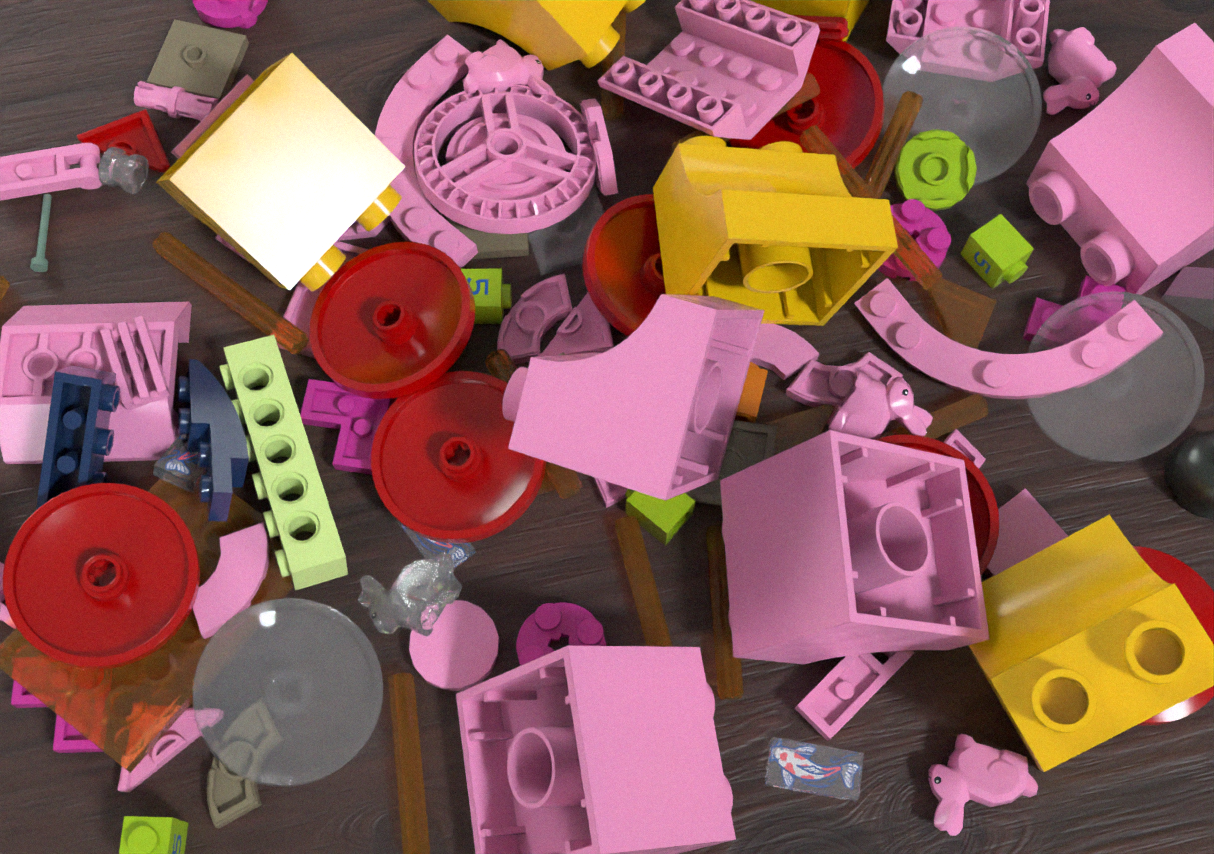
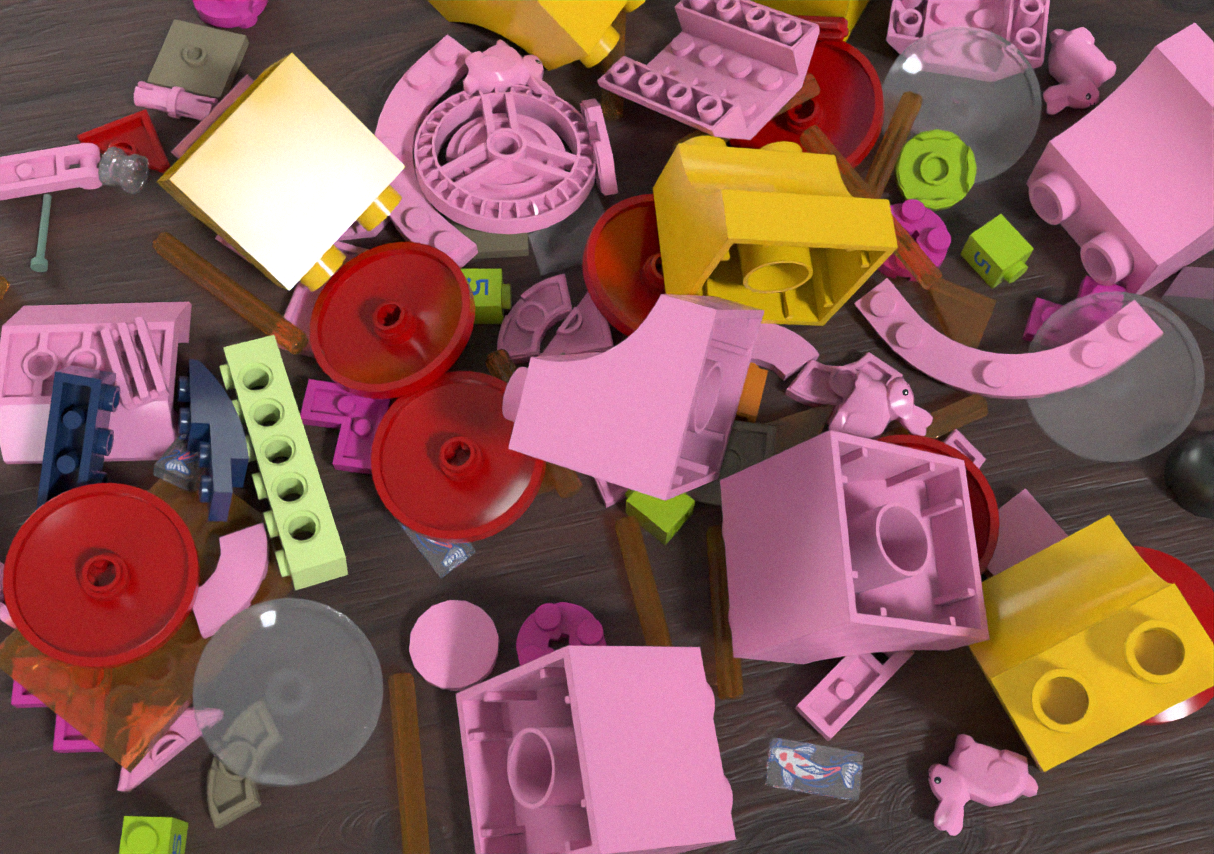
(415, 597): clear animal -> none

